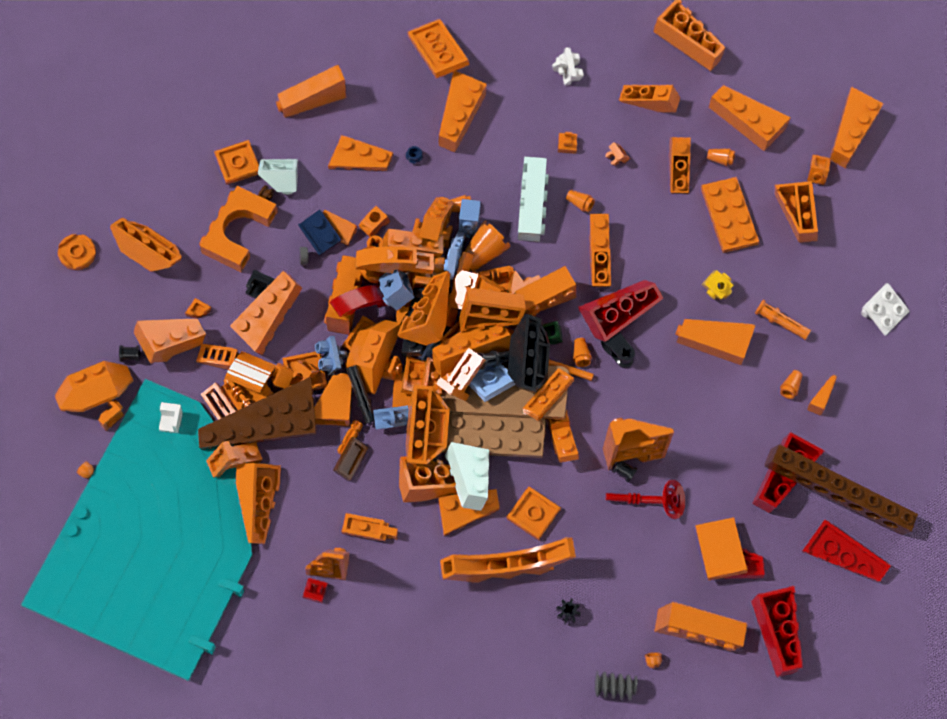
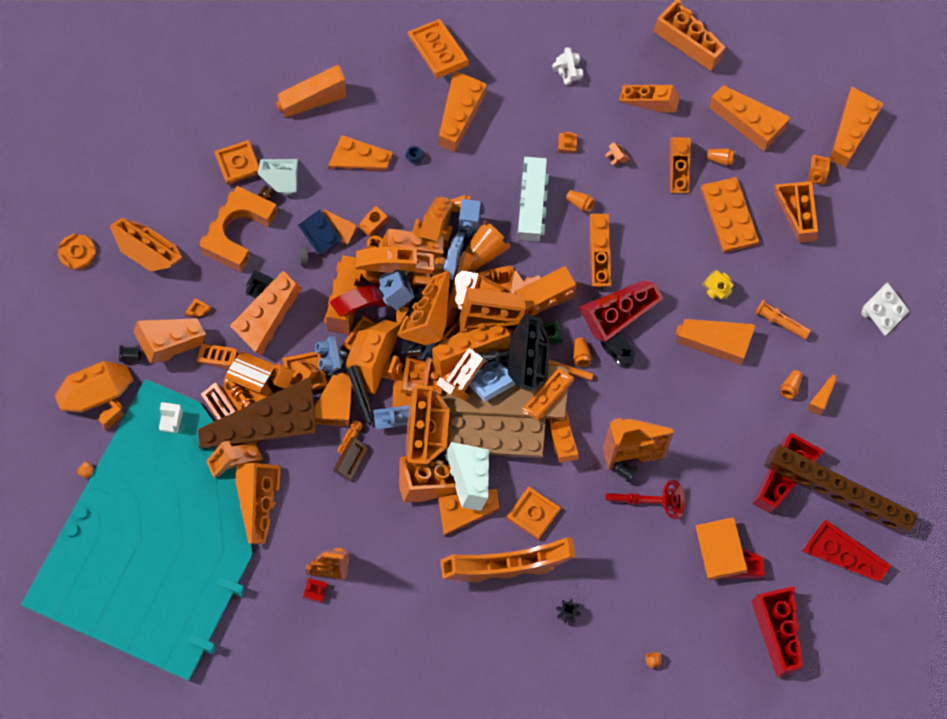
(368, 528): orange hinge -> none
(615, 686): dark grey piece -> none
(700, 626): orange wedge -> none

